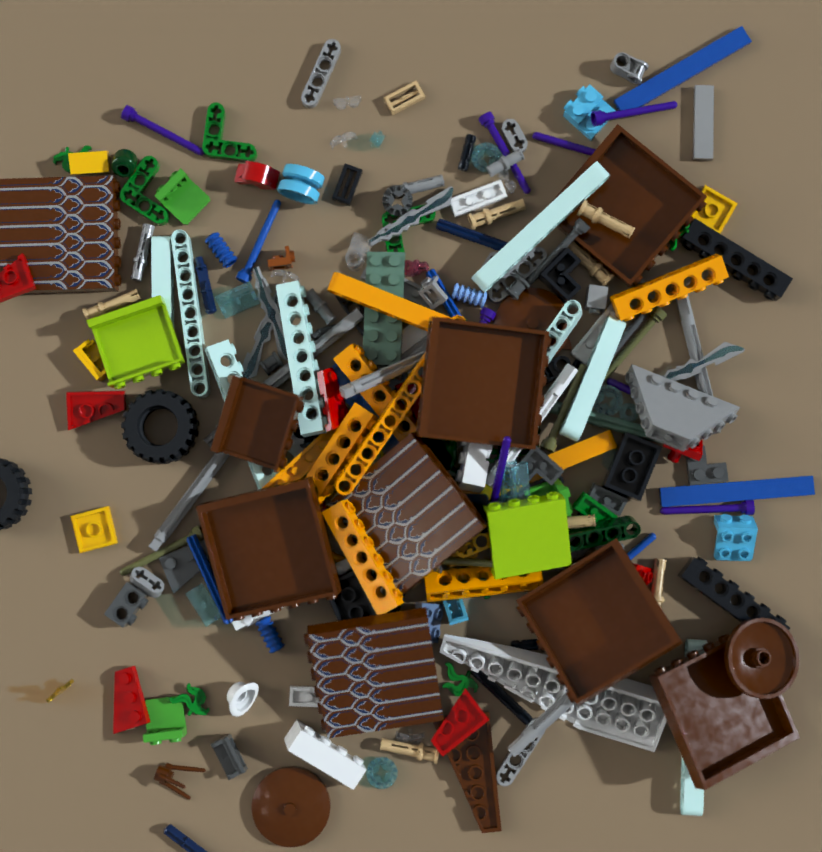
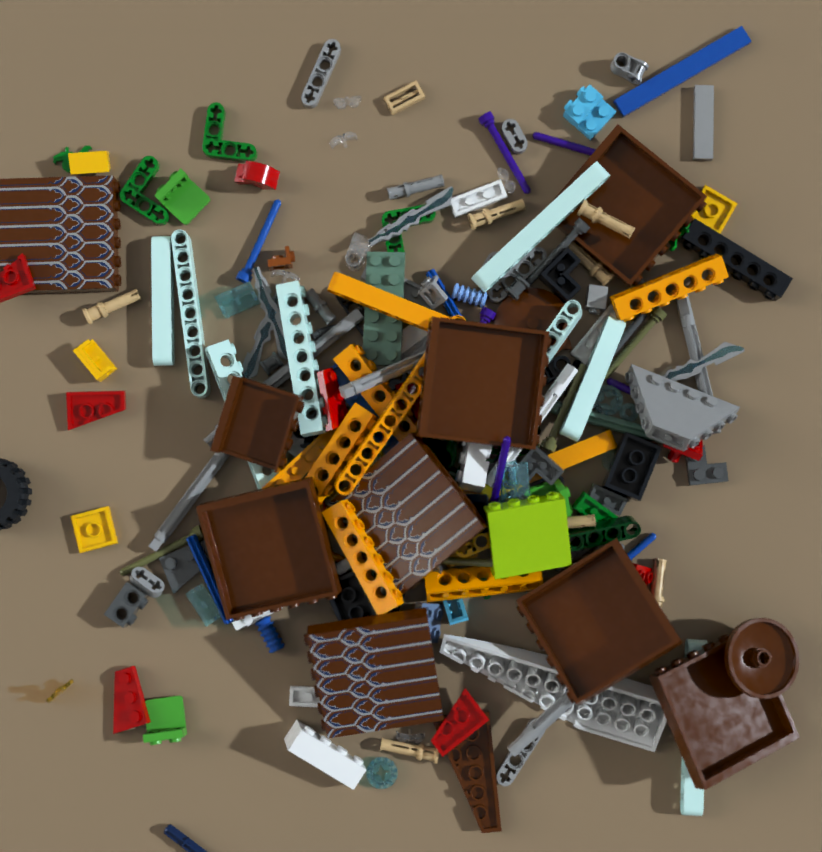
(124, 163): dark green head -> none
(129, 114): dark purple piece -> none
(136, 342): lime panel -> none
(136, 418): black tyre -> none
(142, 252): light grey pin -> none
(165, 777): reddish brown plant -> none
(199, 699): green piece -> none
(205, 286): dark blue piece -> none
(221, 250): blue piece -> none
(229, 756): dark grey hinge -> none
(241, 697): white hat -> none
(291, 806): reddish brown dish -> none
(301, 184): medium azure wheel -> none
(342, 199): black tile -> none
(377, 139): clear light blue plate -> none
(387, 200): dark grey gear -> none
(415, 267): clear pink piece -> none
(466, 681): green piece -> none
(467, 152): black axle -> none
(470, 235): dark blue axle -> none
(478, 153): clear light blue gear -> none
(503, 697): black axle -> none
(505, 162): light grey pin -> none
(529, 644): black axle -> none
(599, 117): dark purple piece -> none
(690, 574): black brick -> none
(735, 537): medium azure bracket -> none
(736, 491): blue tile -> none
(746, 507): dark purple piece -> none

